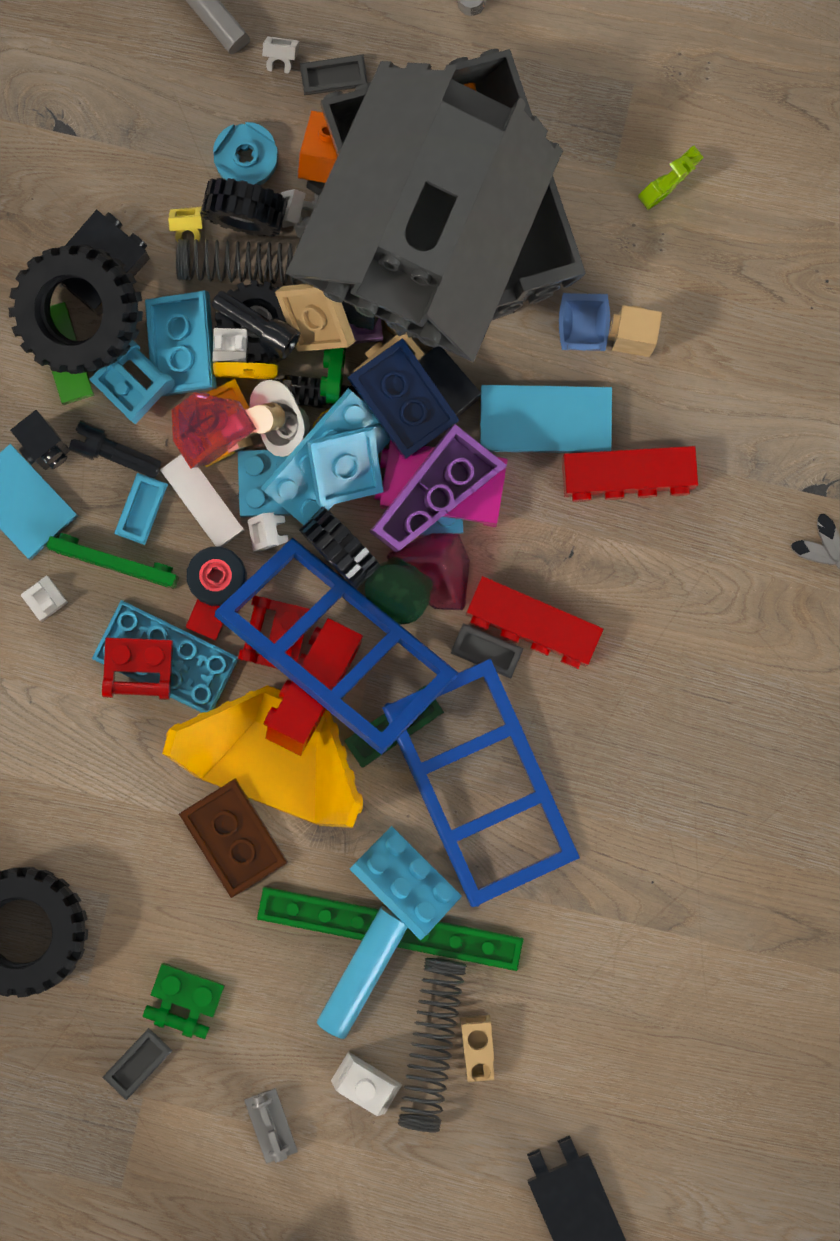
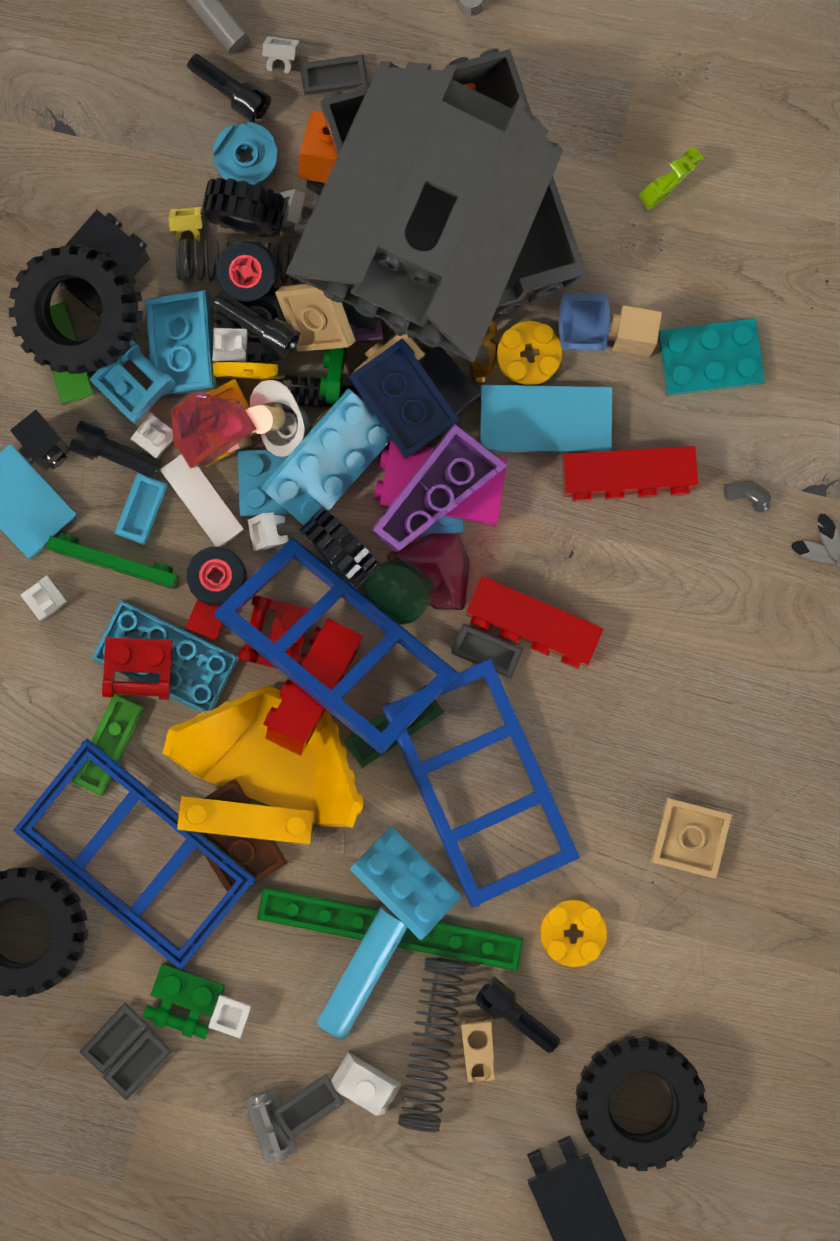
(75, 868): none -> blue door
(112, 738): none -> bright green tile
(114, 1038): none -> dark grey tile
(153, 436): none -> white tile
(230, 1016): none -> white tile
(236, 272): none -> black wheel
(245, 97): none -> black piece
(245, 820): none -> yellow plate
(307, 1106): none -> dark grey tile
(345, 466): medium azure plate -> none
(481, 370): none -> pearl gold helmet
(500, 1002): none -> black piece
(541, 339): none -> yellow plate
(586, 947): none -> yellow plate
(660, 1144): none -> black tyre
(691, 838): none -> tan plate
(711, 357): none -> teal plate
(750, 490): none -> dark grey arm

